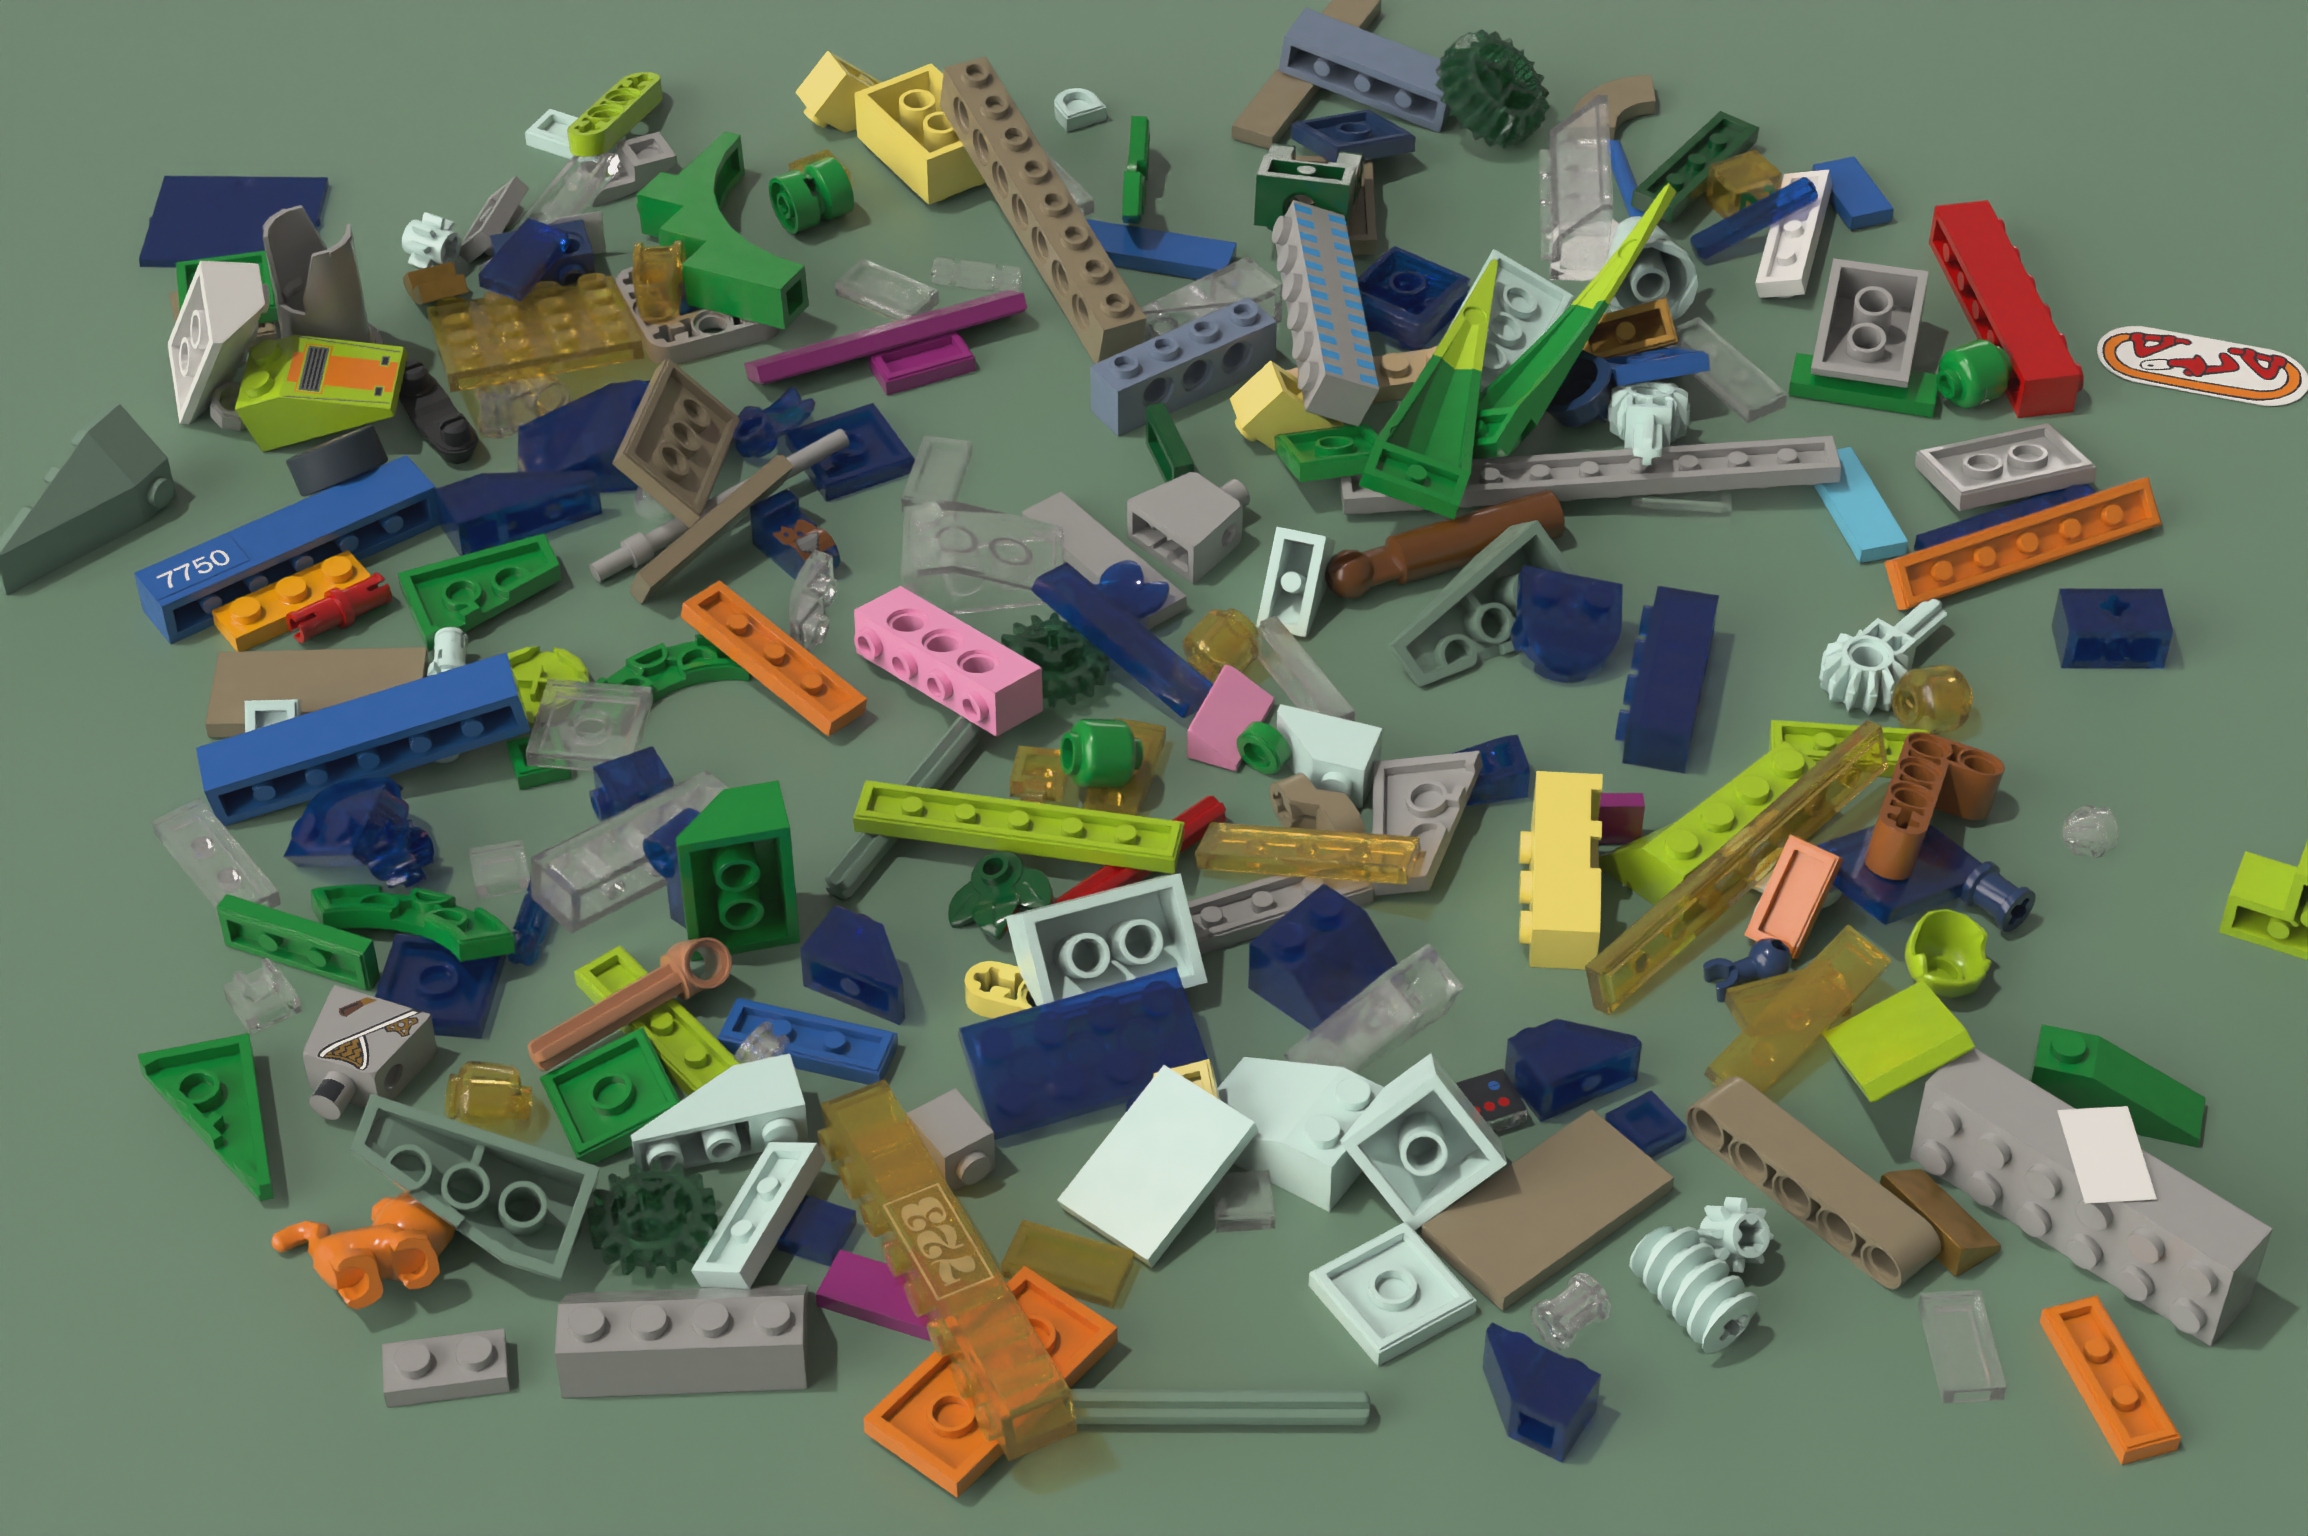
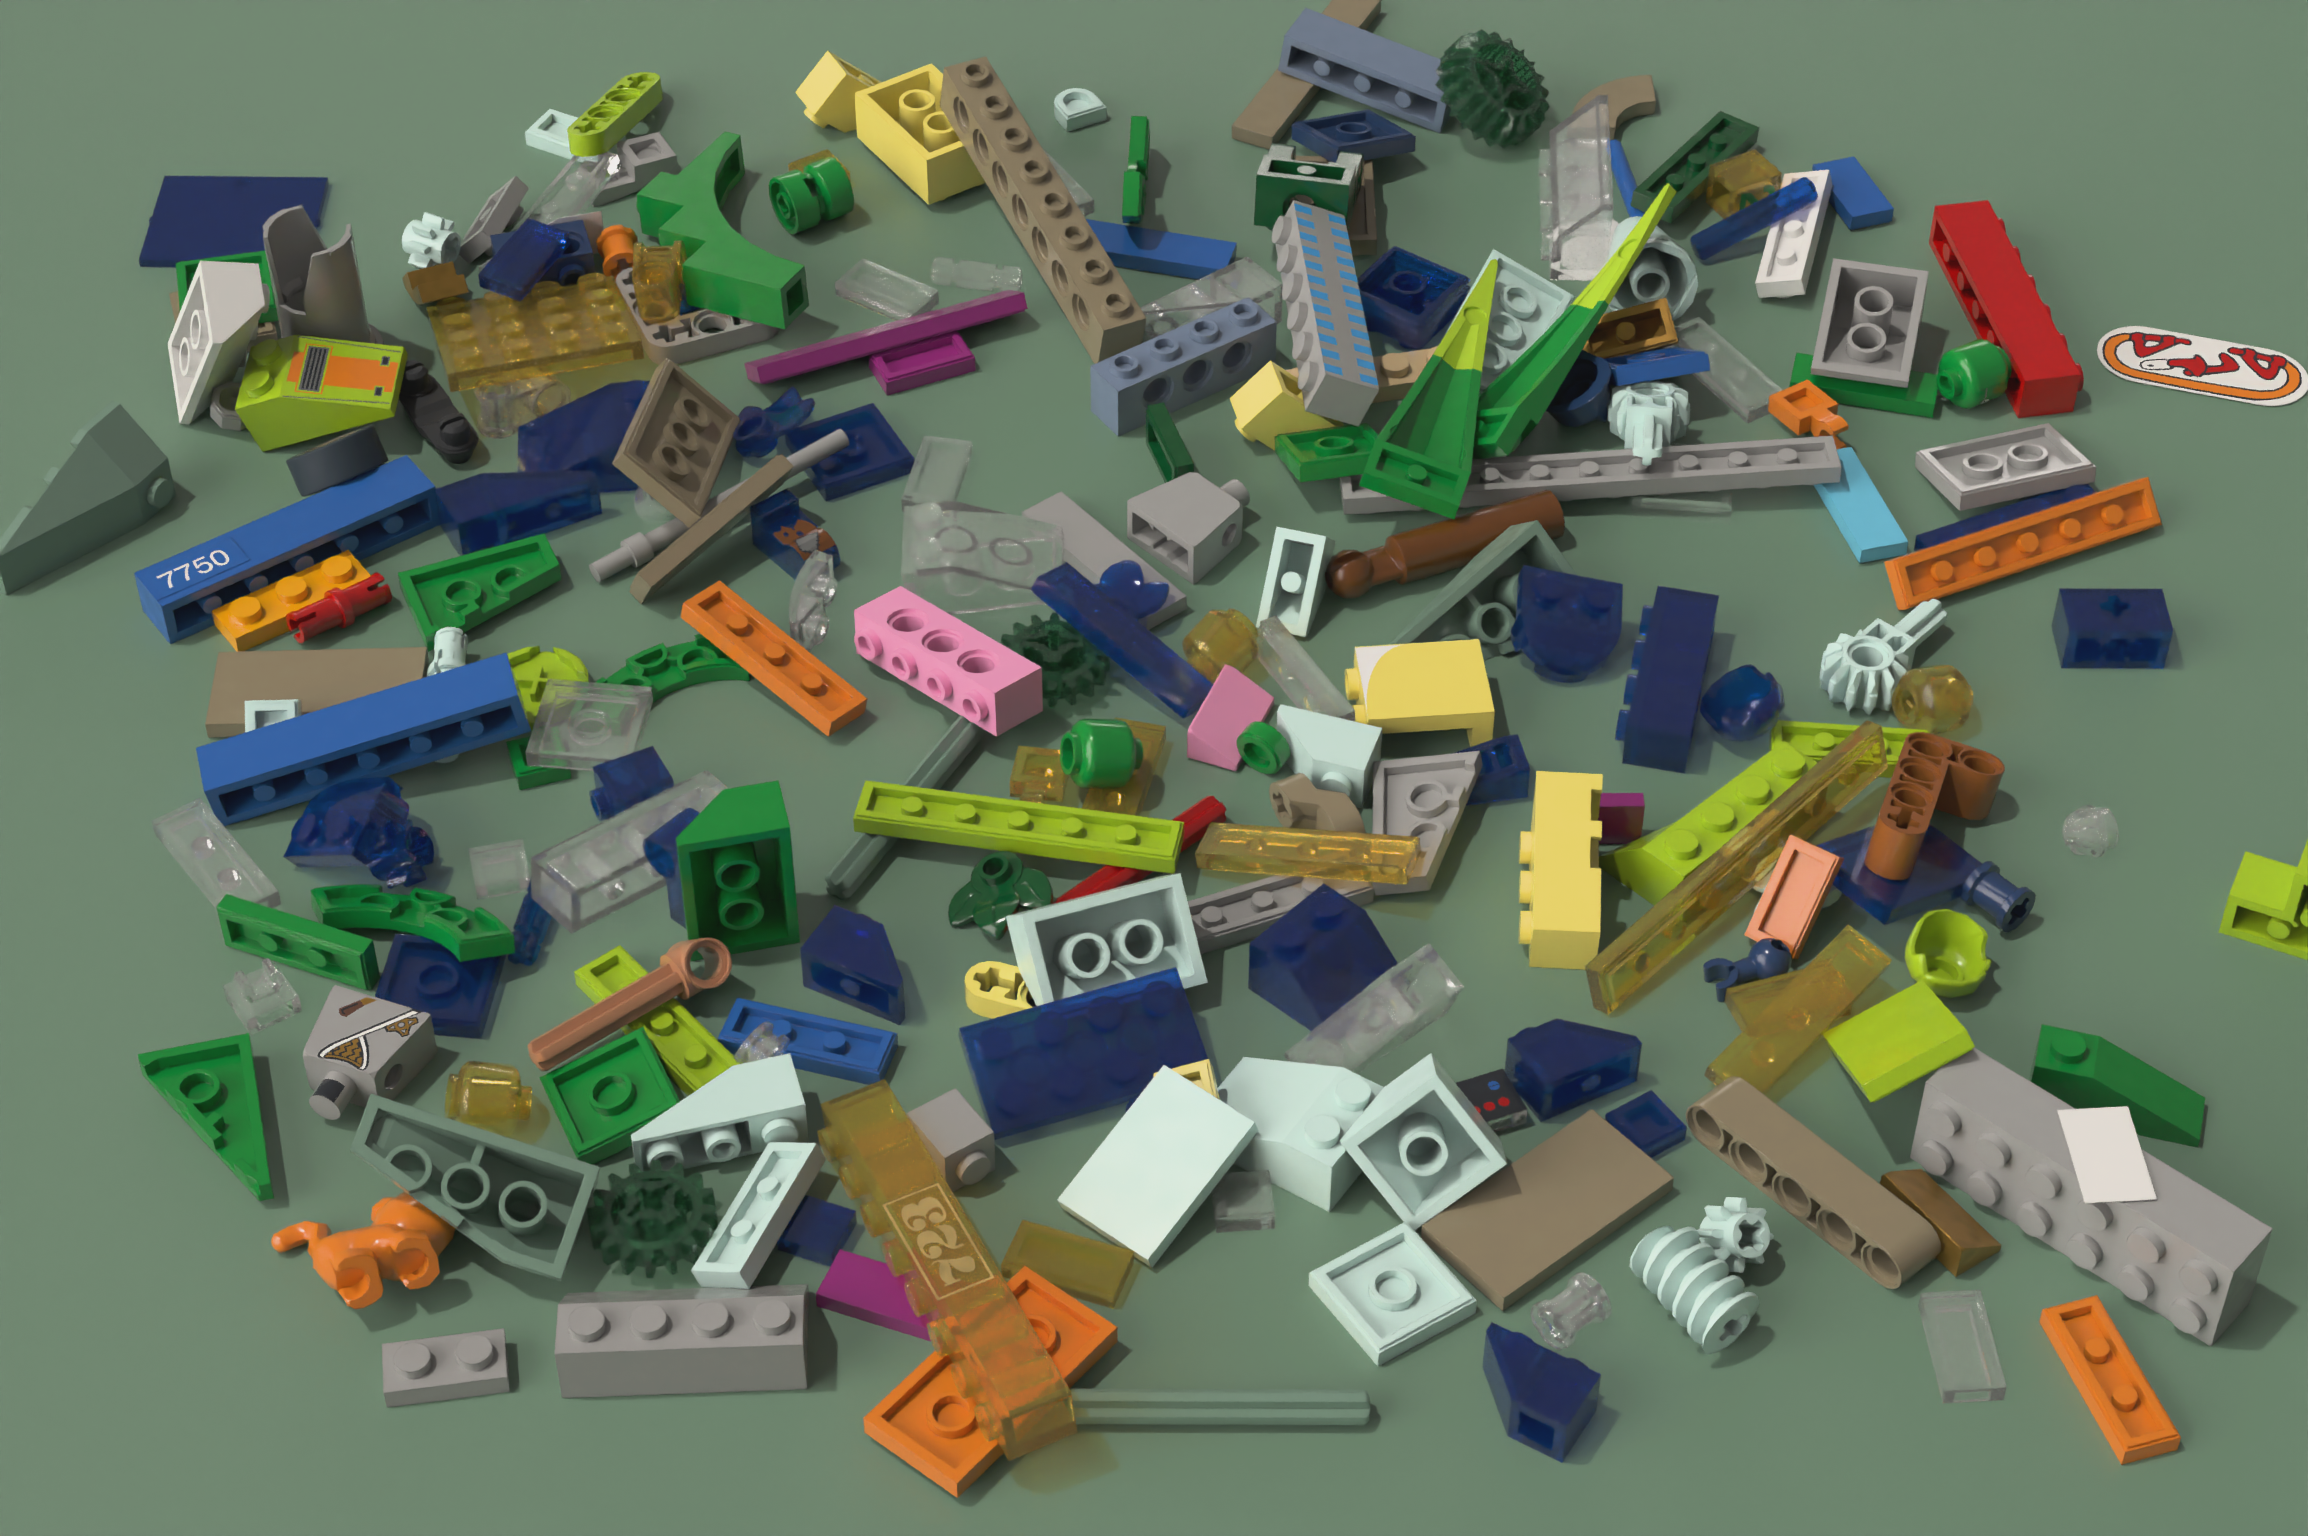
(616, 249): none -> orange bush
(1422, 688): none -> light yellow panel
(1743, 704): none -> clear blue hair
(1808, 409): none -> orange plate

